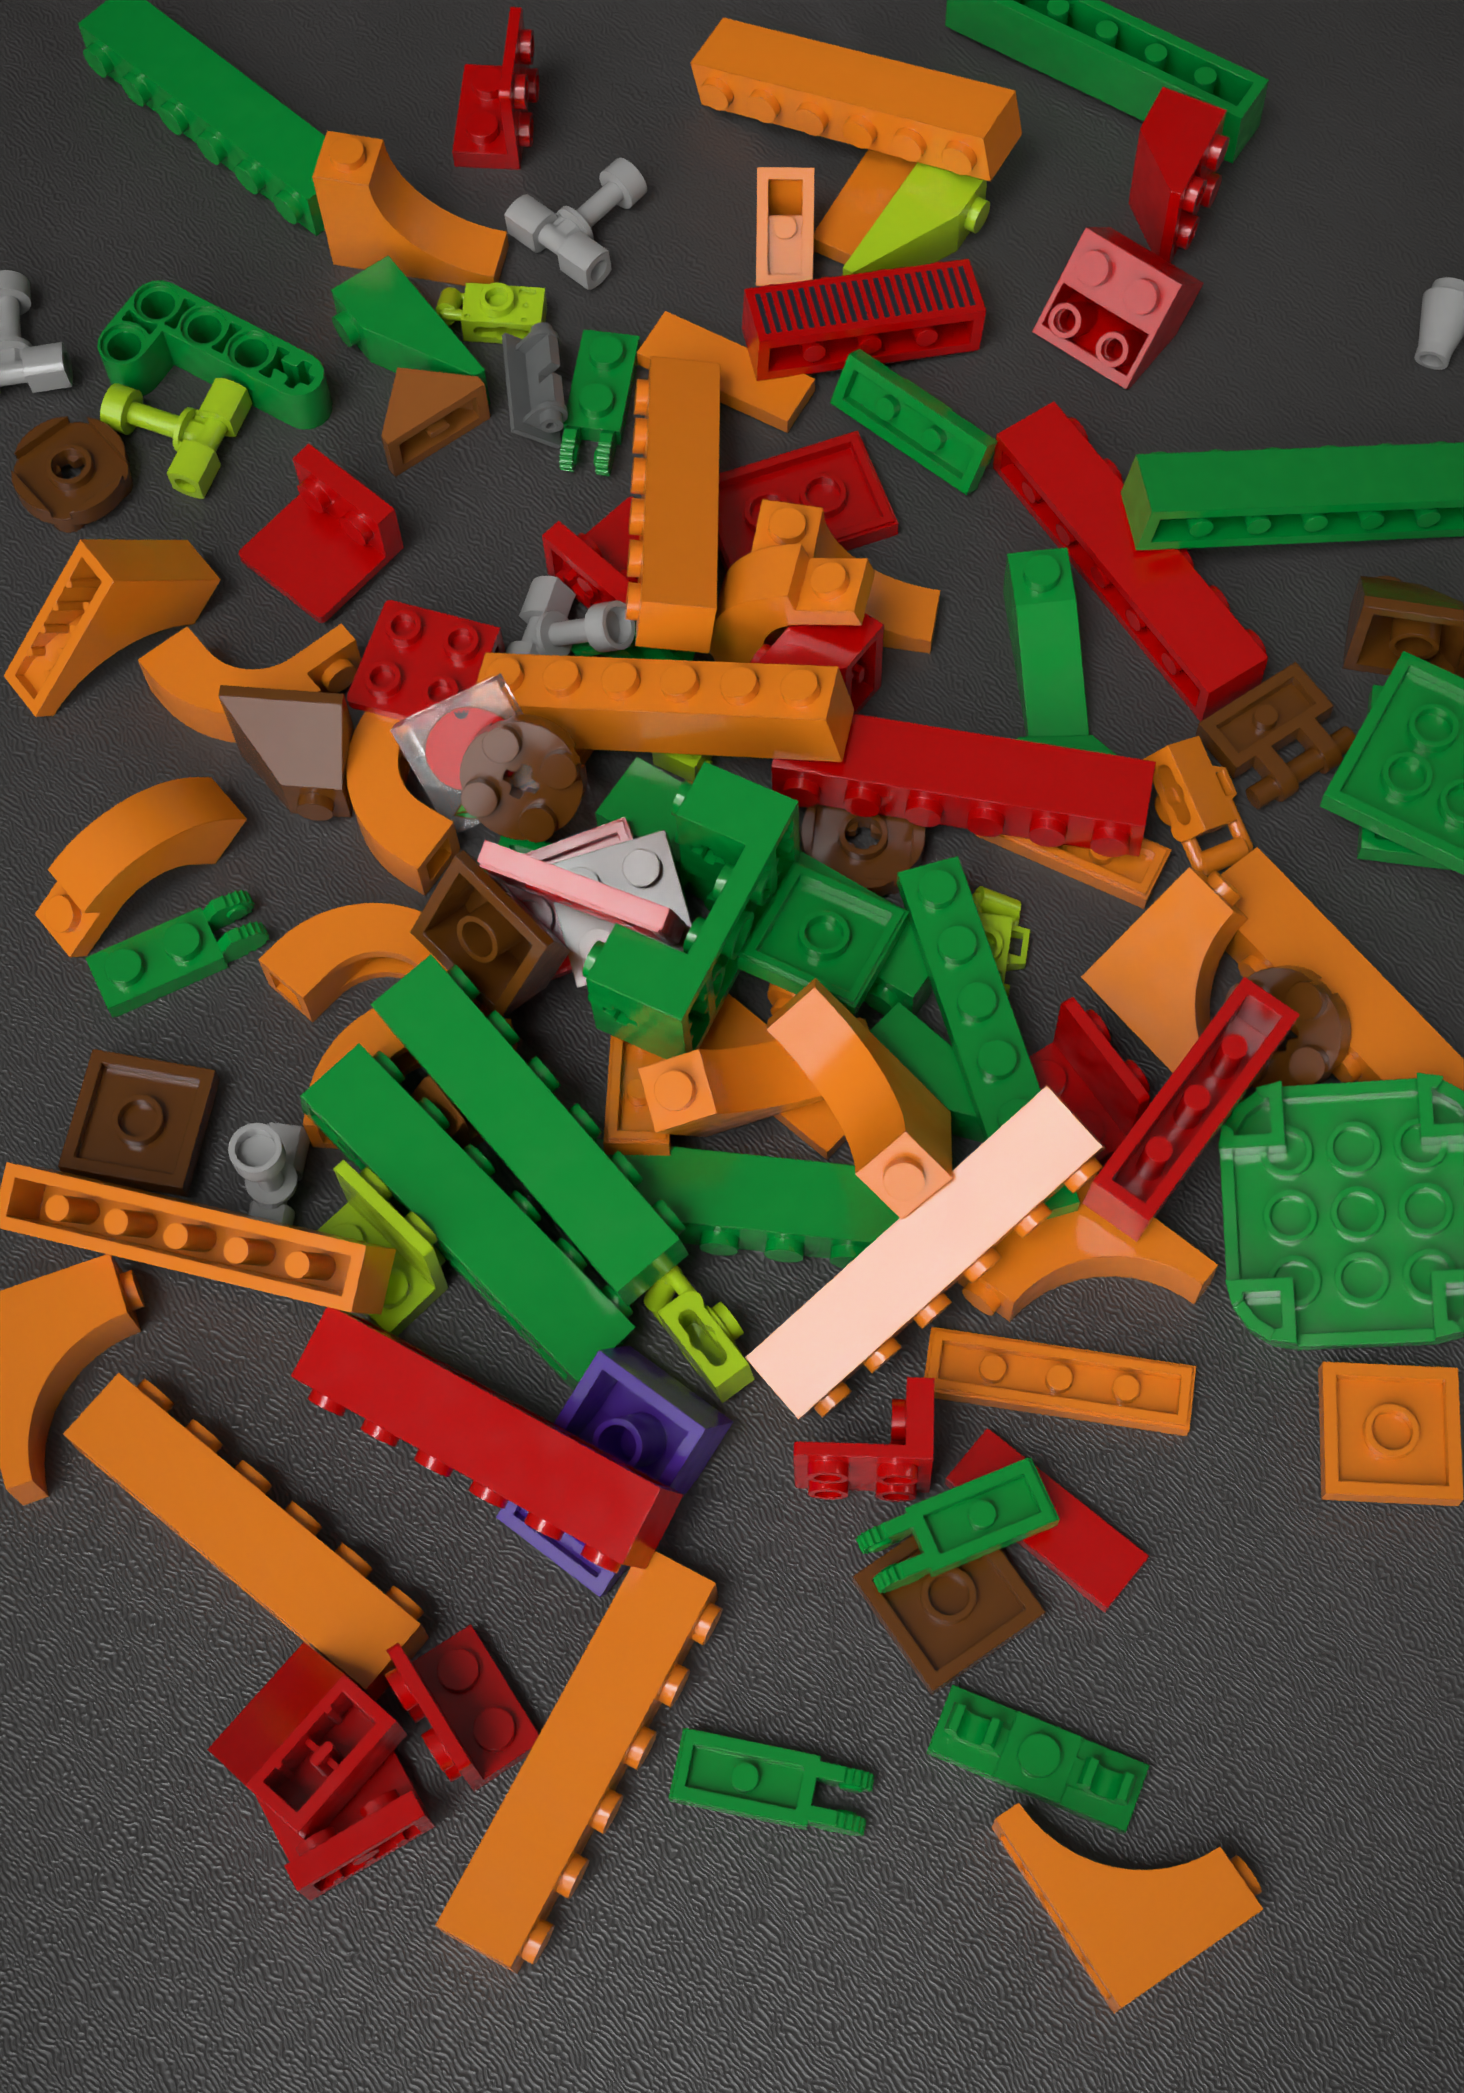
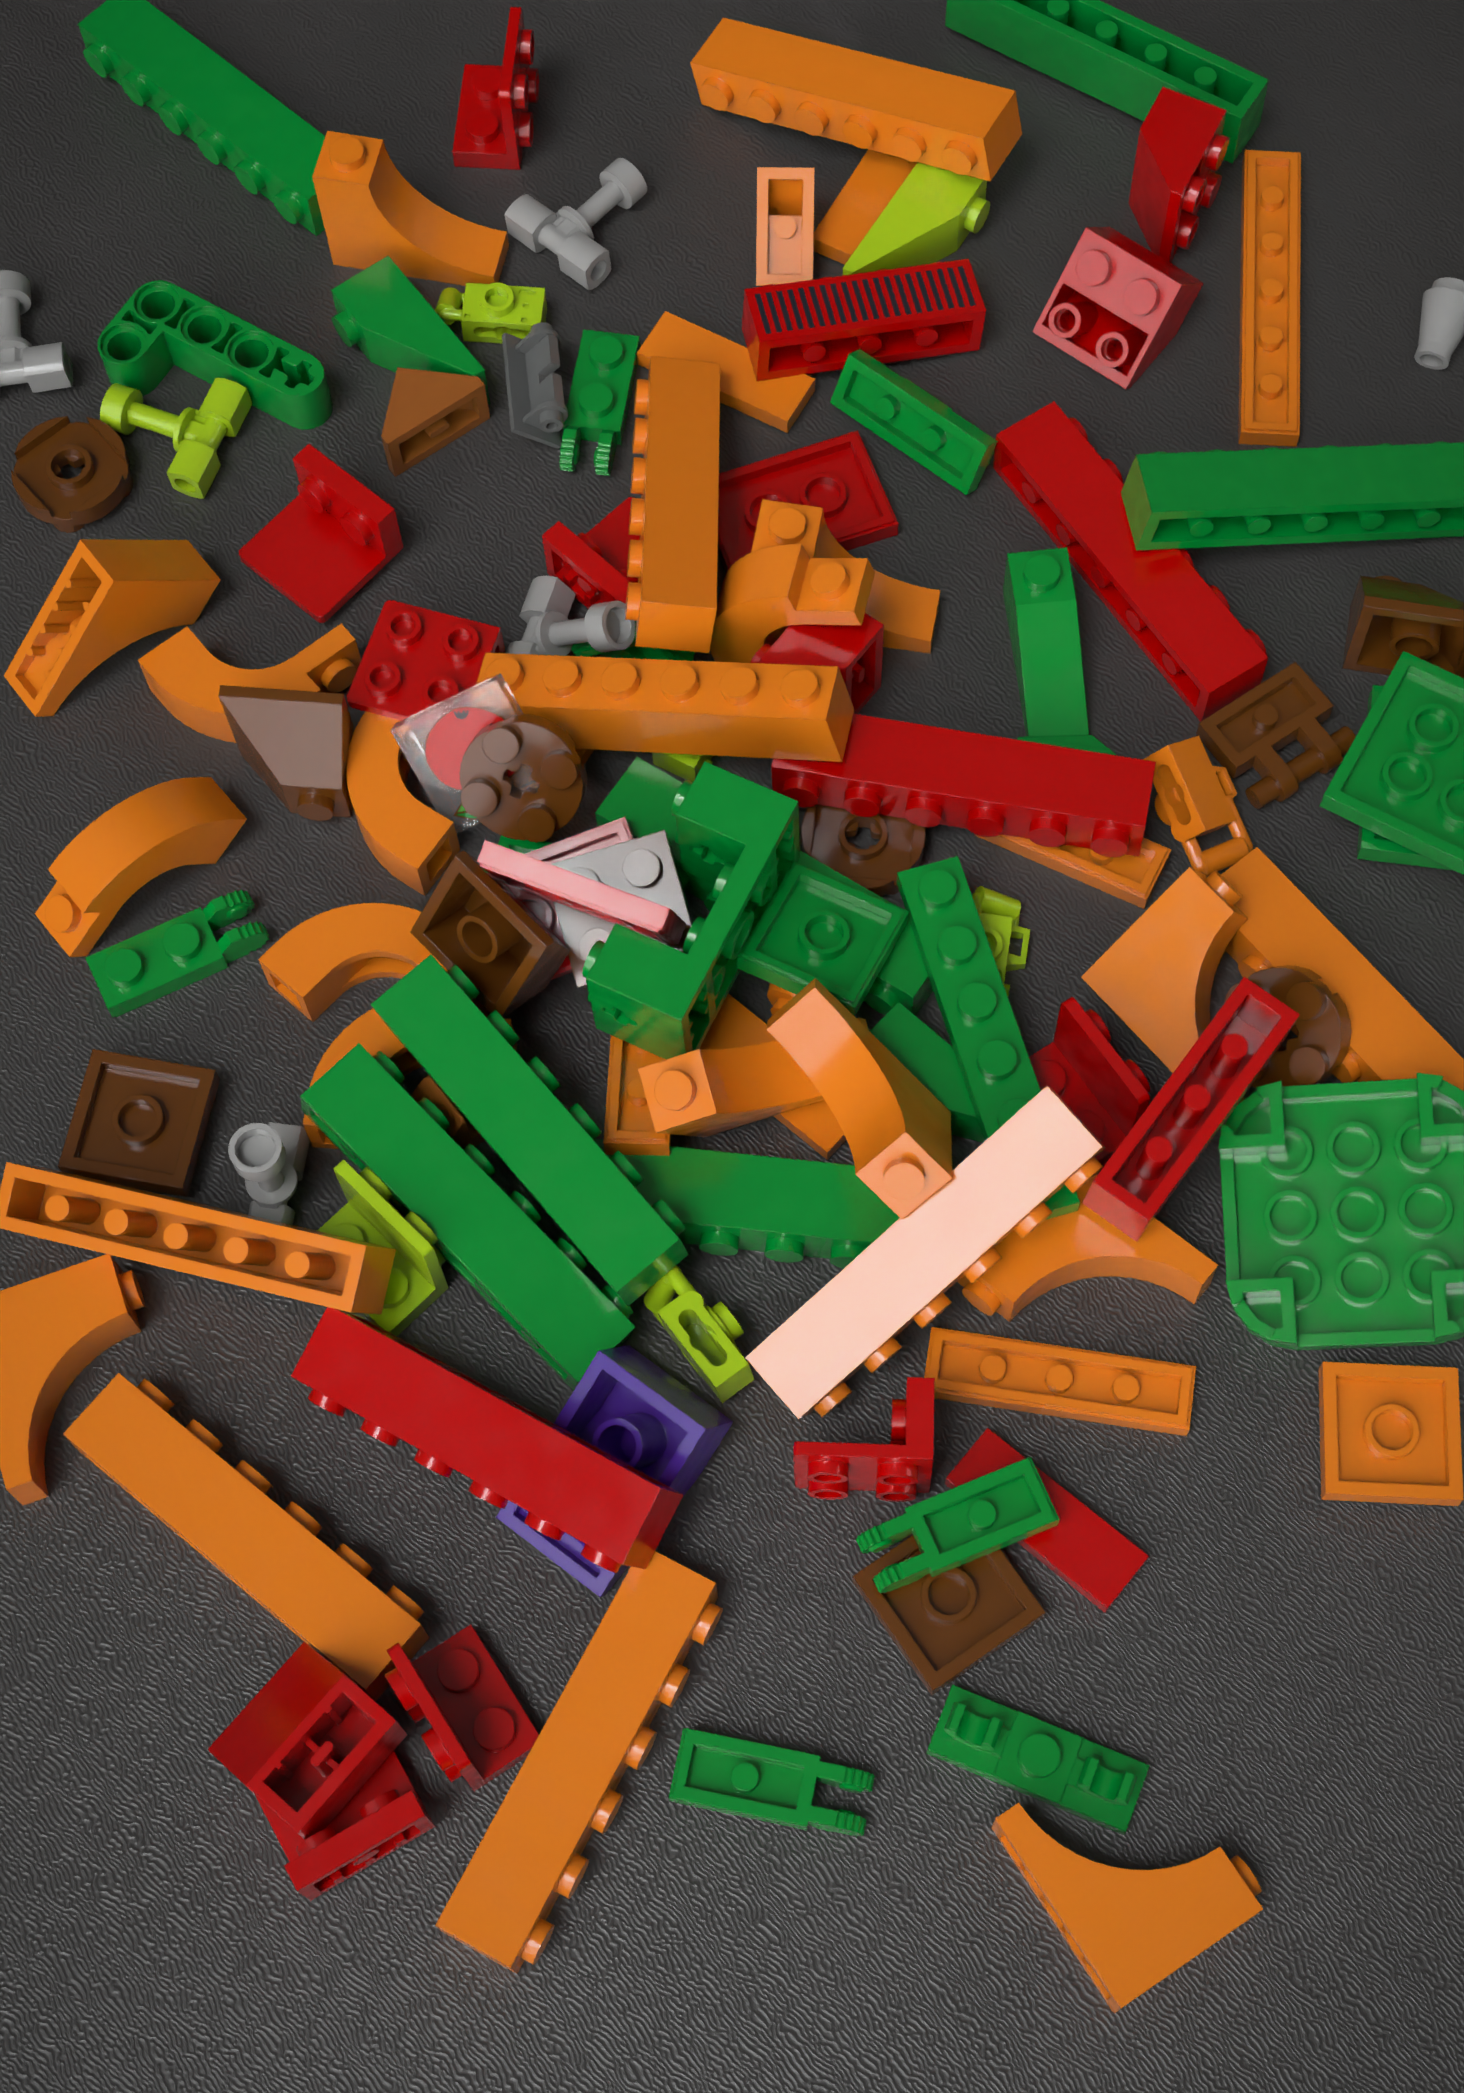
(1270, 299): none -> orange tile

